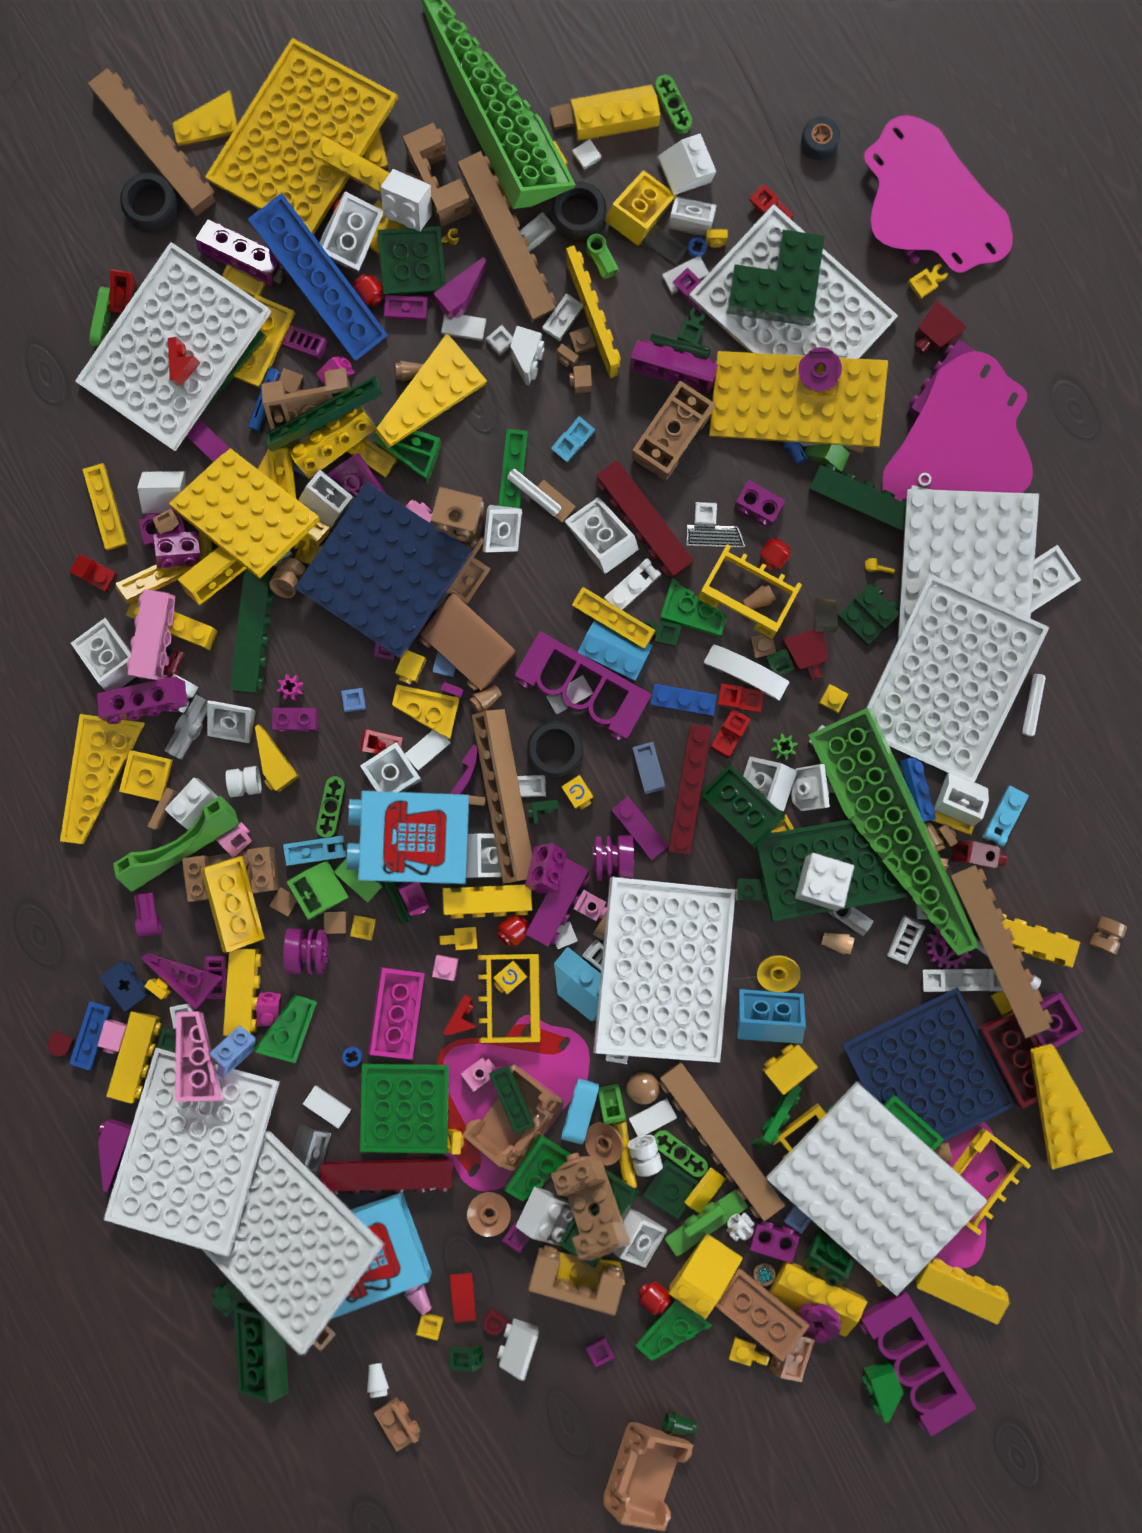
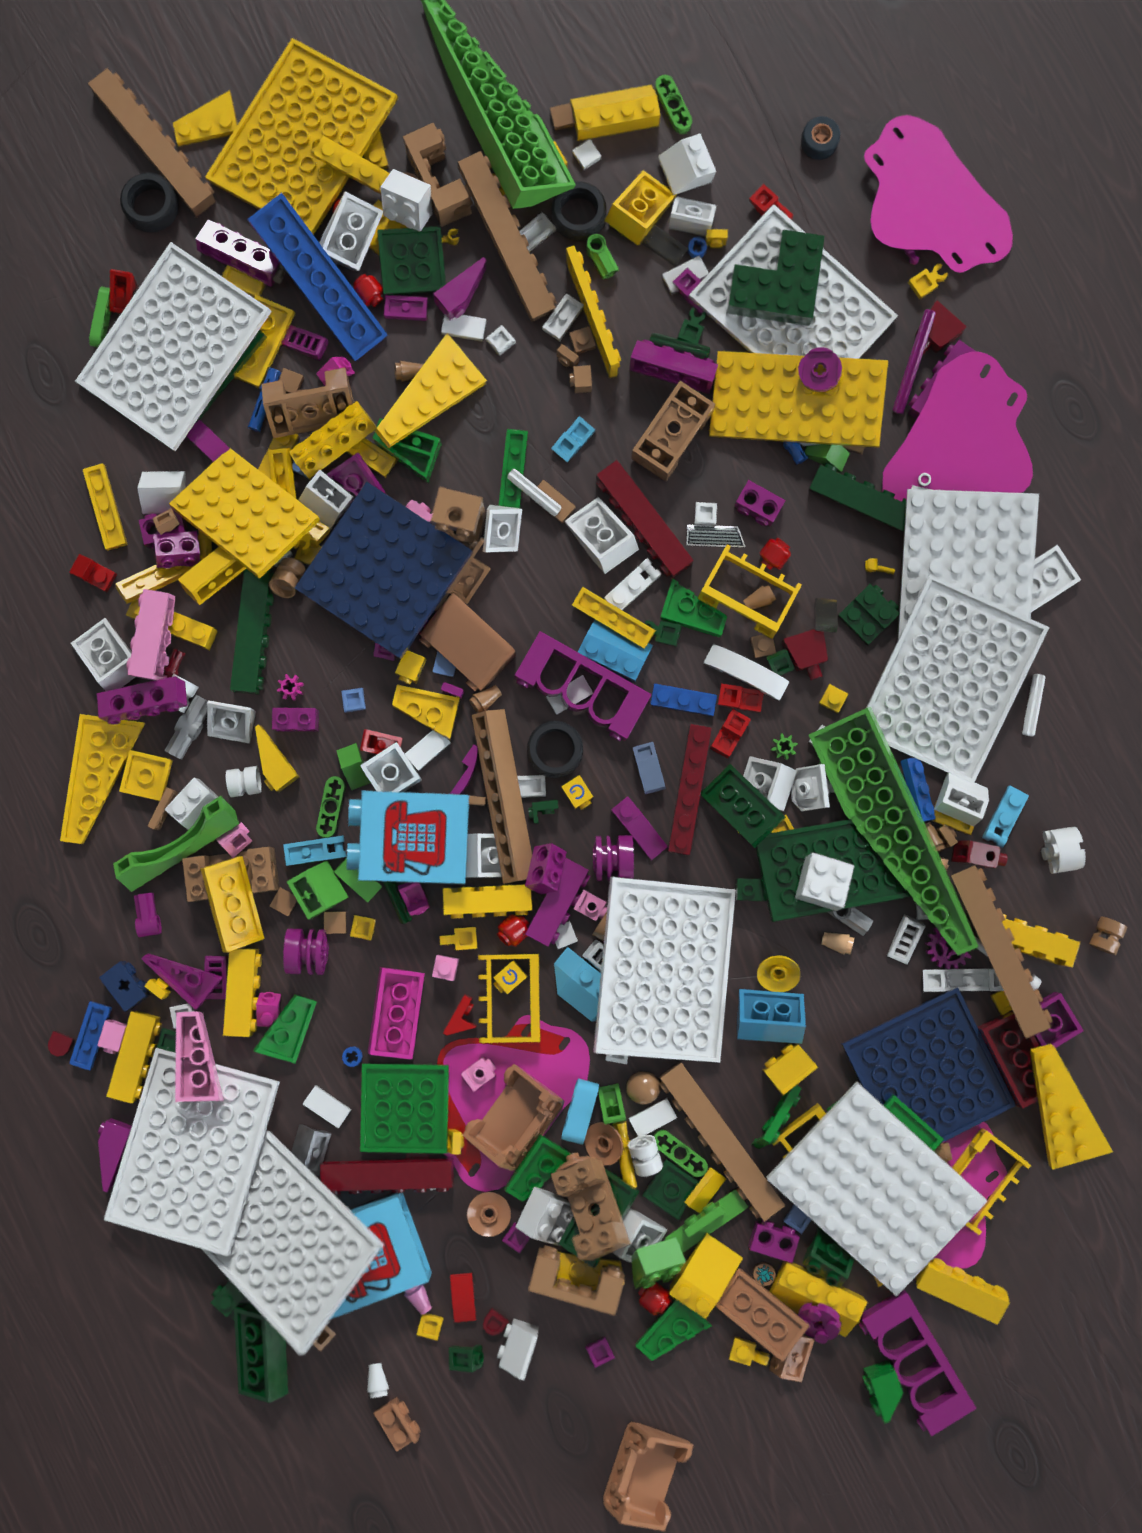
(179, 365): red slope -> none
(232, 1050): medium blue bracket -> none
(323, 413): dark green plate -> none
(350, 762): none -> bright green slope
(512, 1099): dark green tile -> none
(525, 351): white slope -> none
(657, 1263): none -> bright green slope
(678, 1425): dark green cone -> none
(740, 1226): white gear -> none
(914, 361): none -> magenta axle
(1063, 849): none -> white brick

